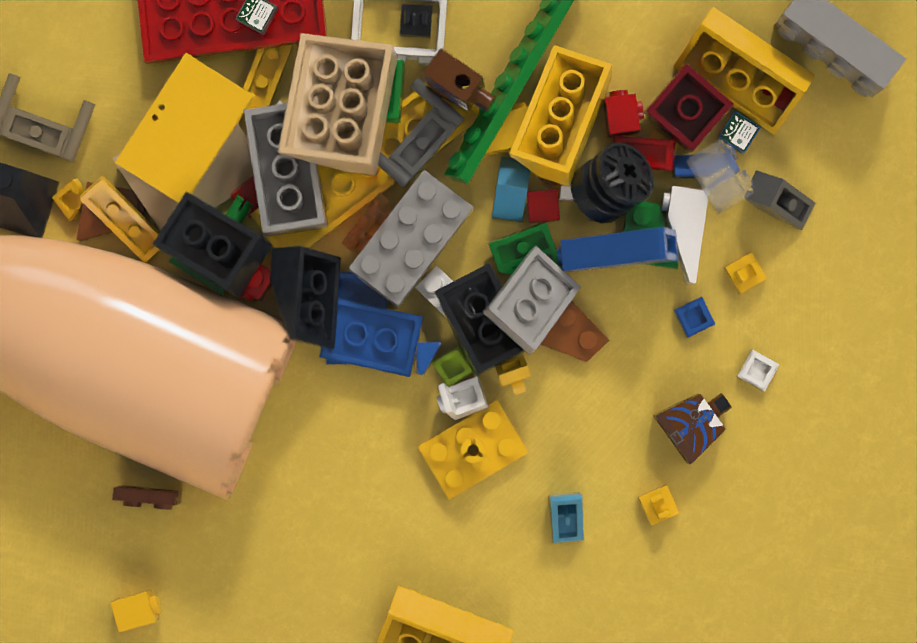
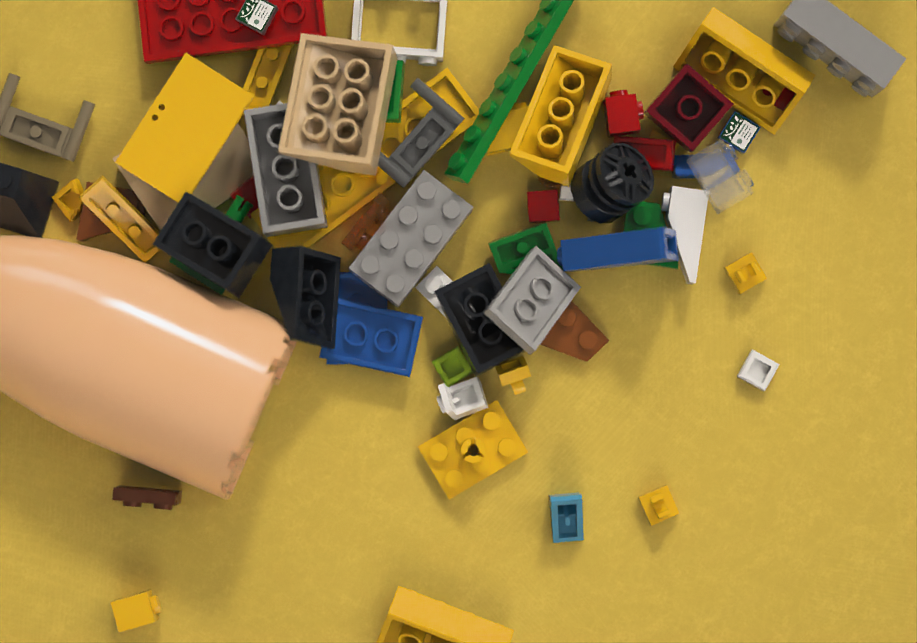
(258, 285): red brick -> none
(416, 20): black tile -> none
(425, 355): blue slope -> none
(447, 77): reddish brown torso -> none
(511, 190): dark azure slope -> none
(693, 424): torso -> none
(694, 317): blue tile -> none
(780, 199): dark grey slope -> none

